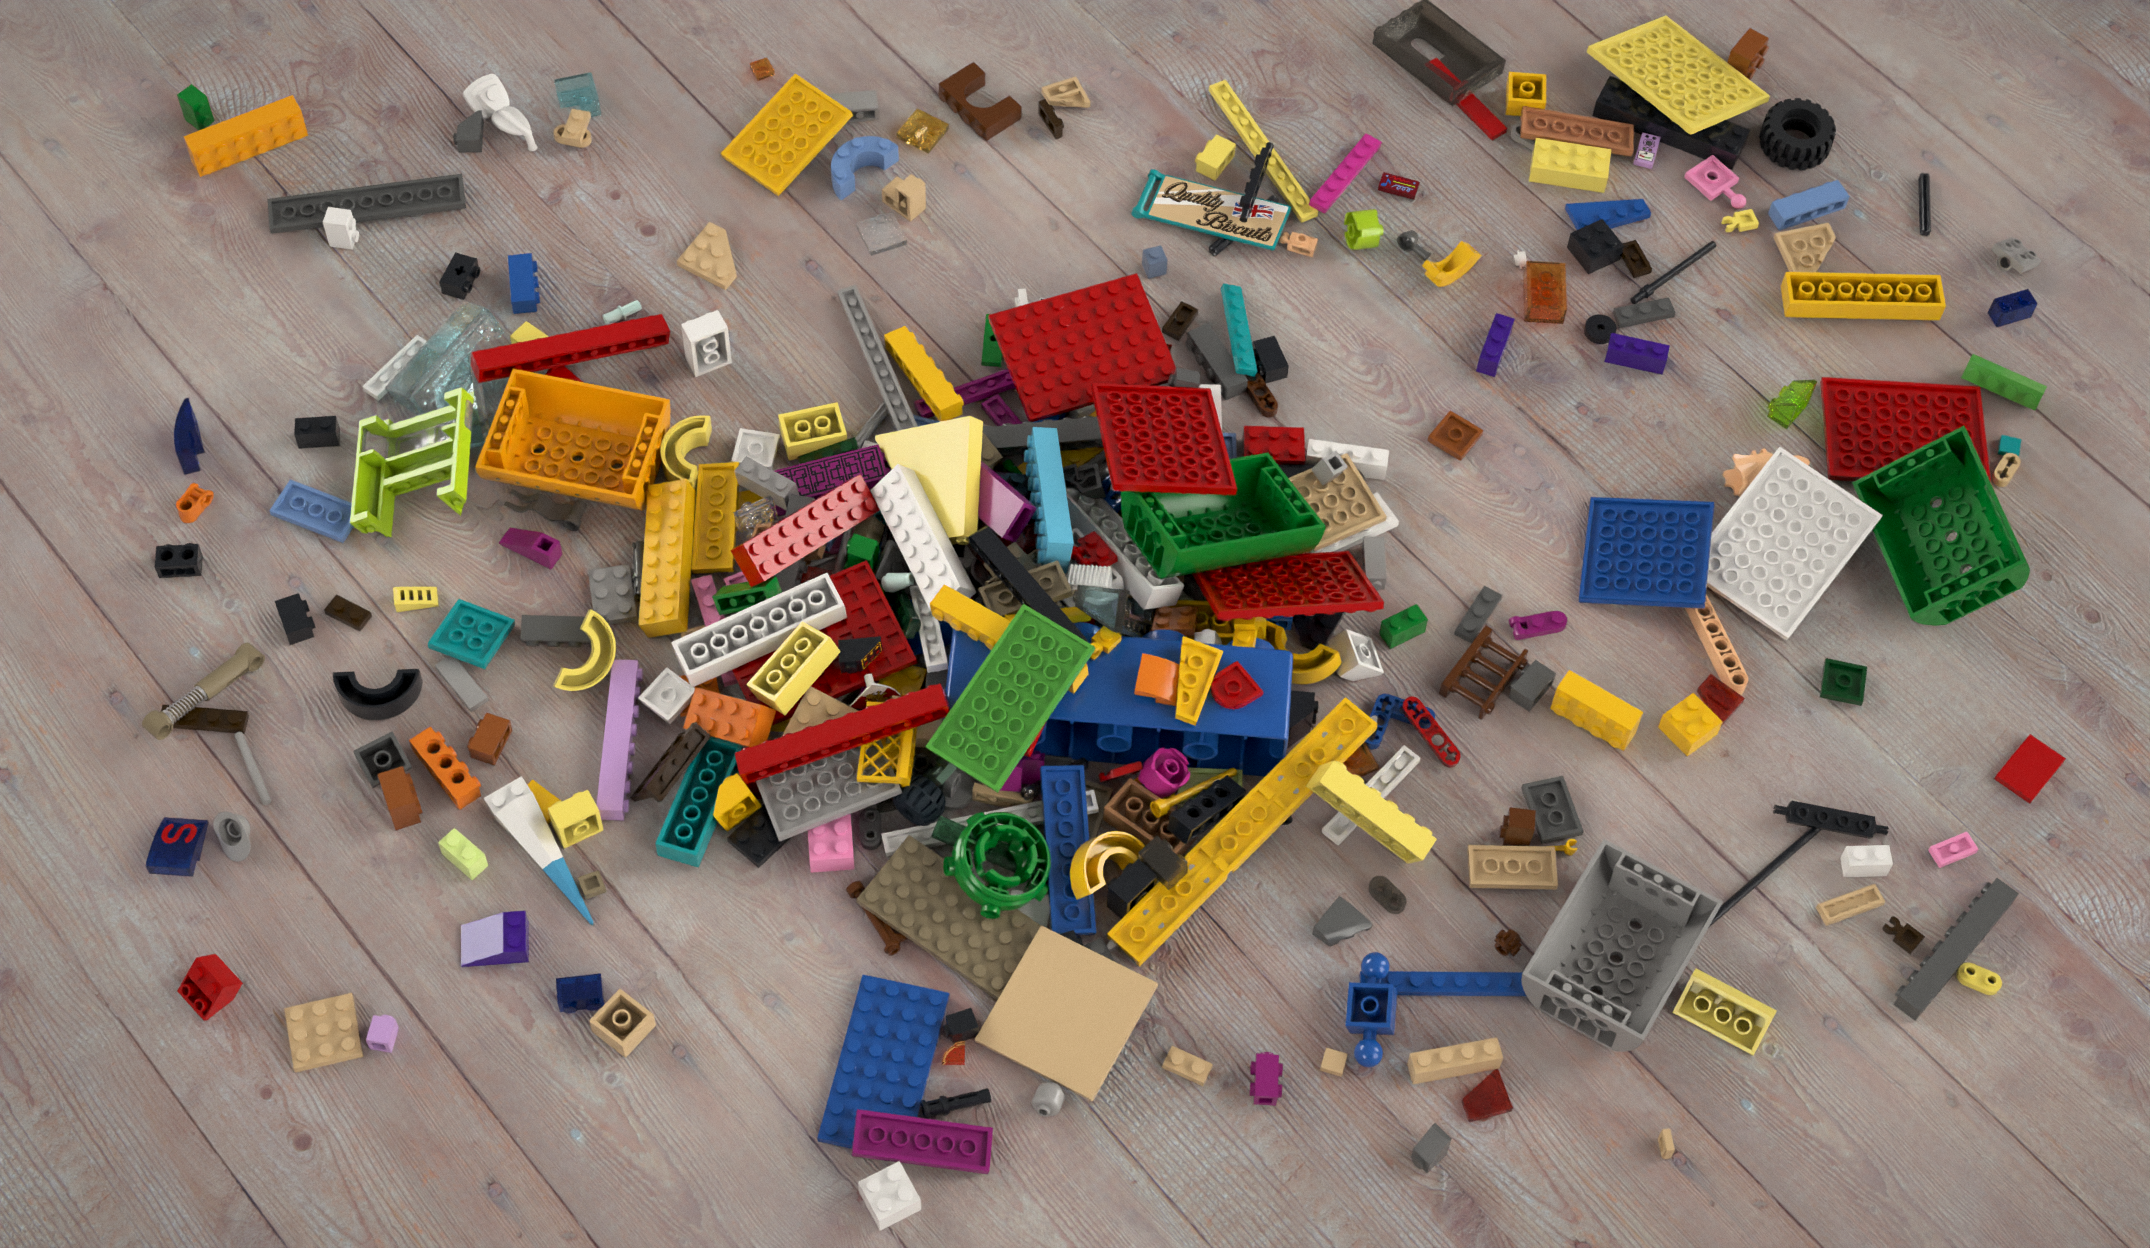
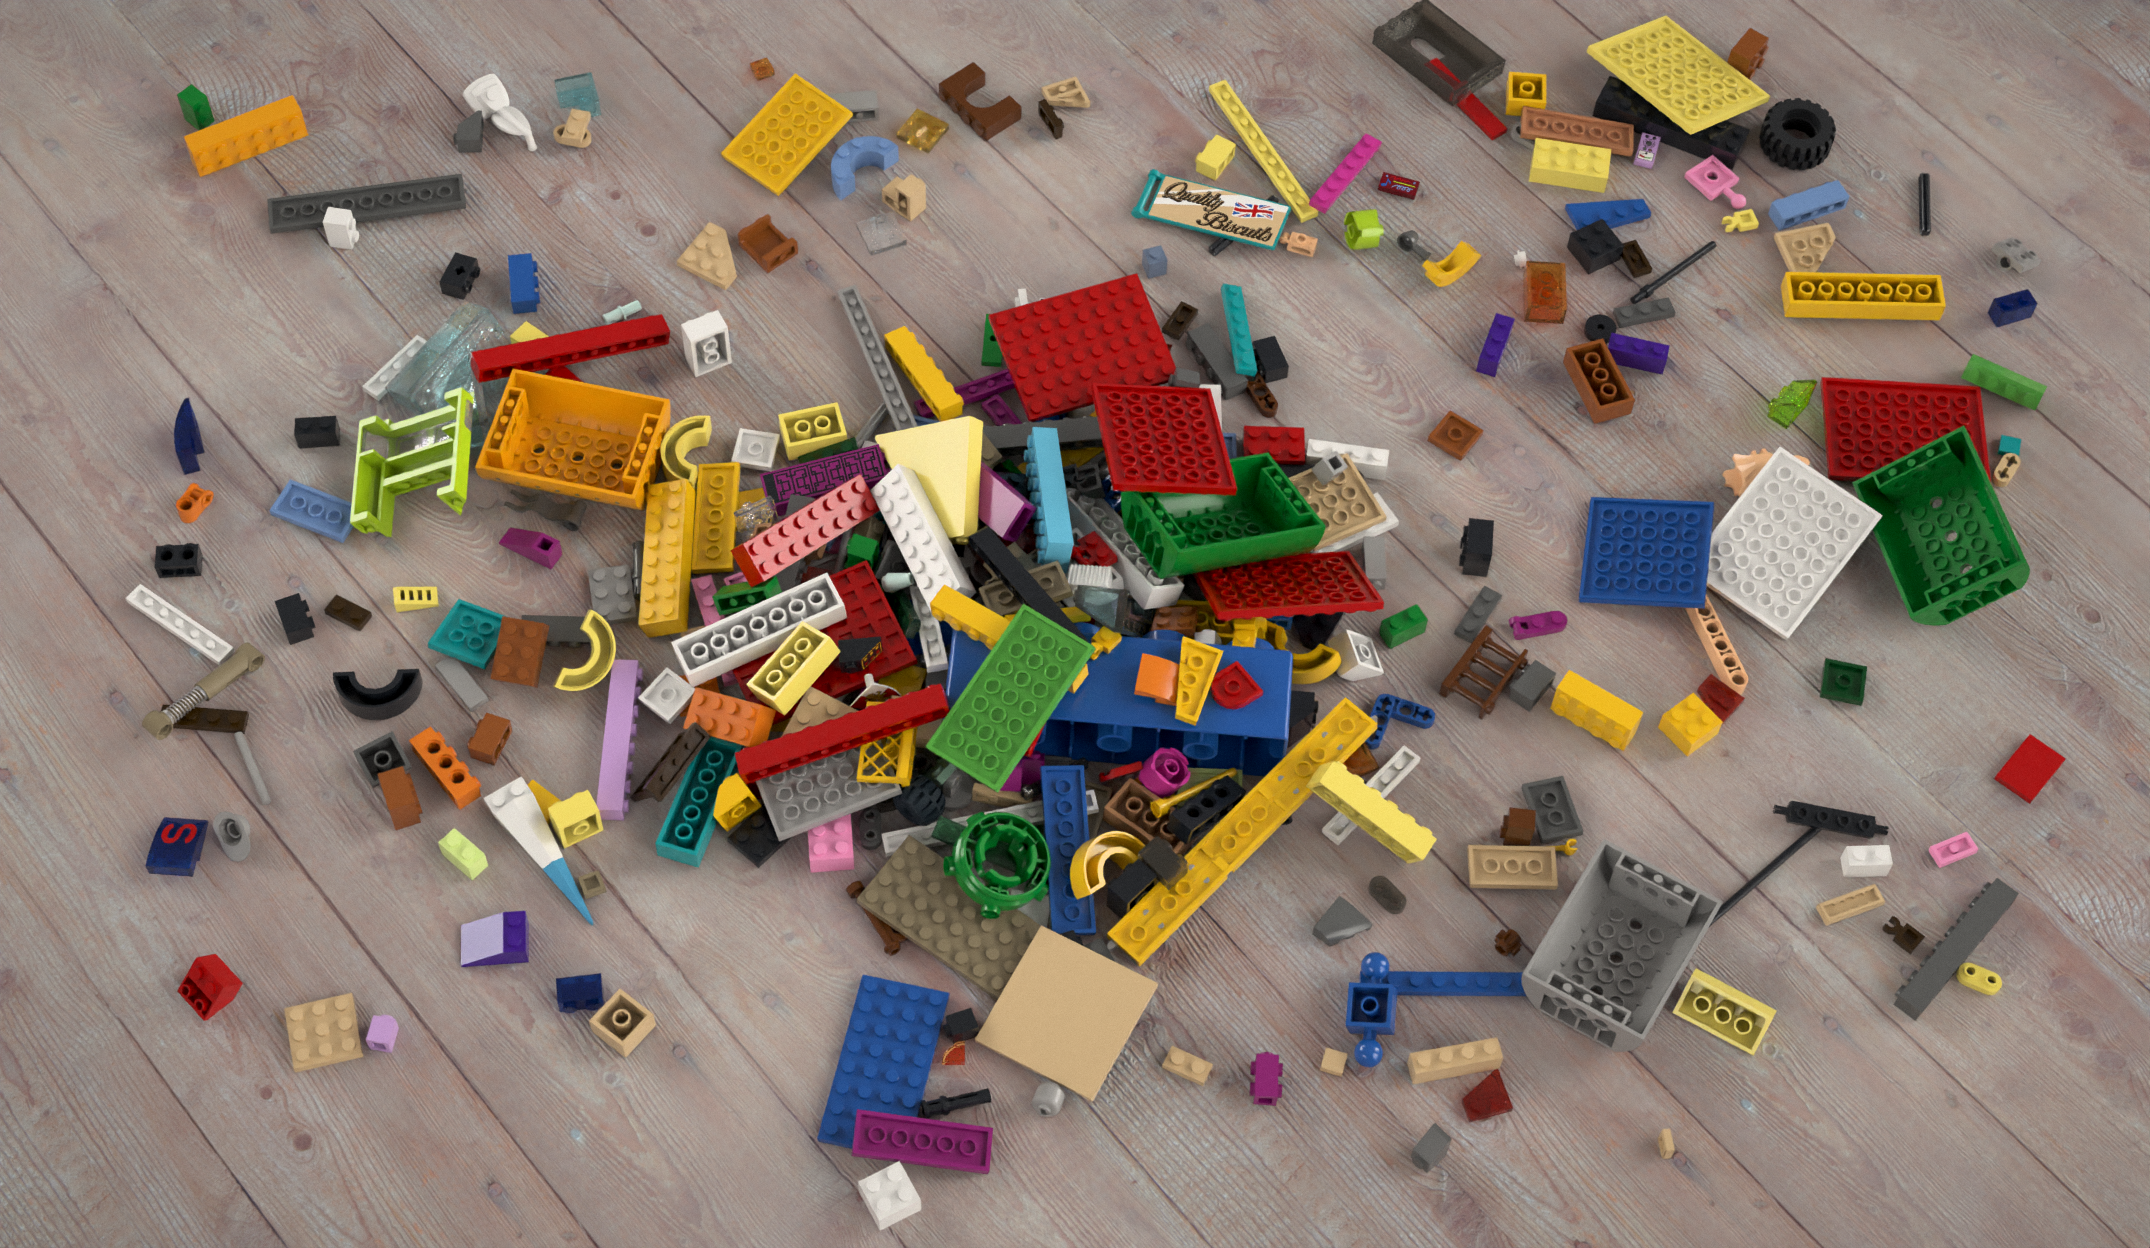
(180, 625): none -> white plate
(519, 652): none -> dark orange brick
(765, 482): light grey brick -> none
(767, 244): none -> dark orange panel
(1256, 176): black plate -> none
(1433, 730): red beam -> none
(1476, 547): none -> black brick
(1598, 381): none -> dark orange brick

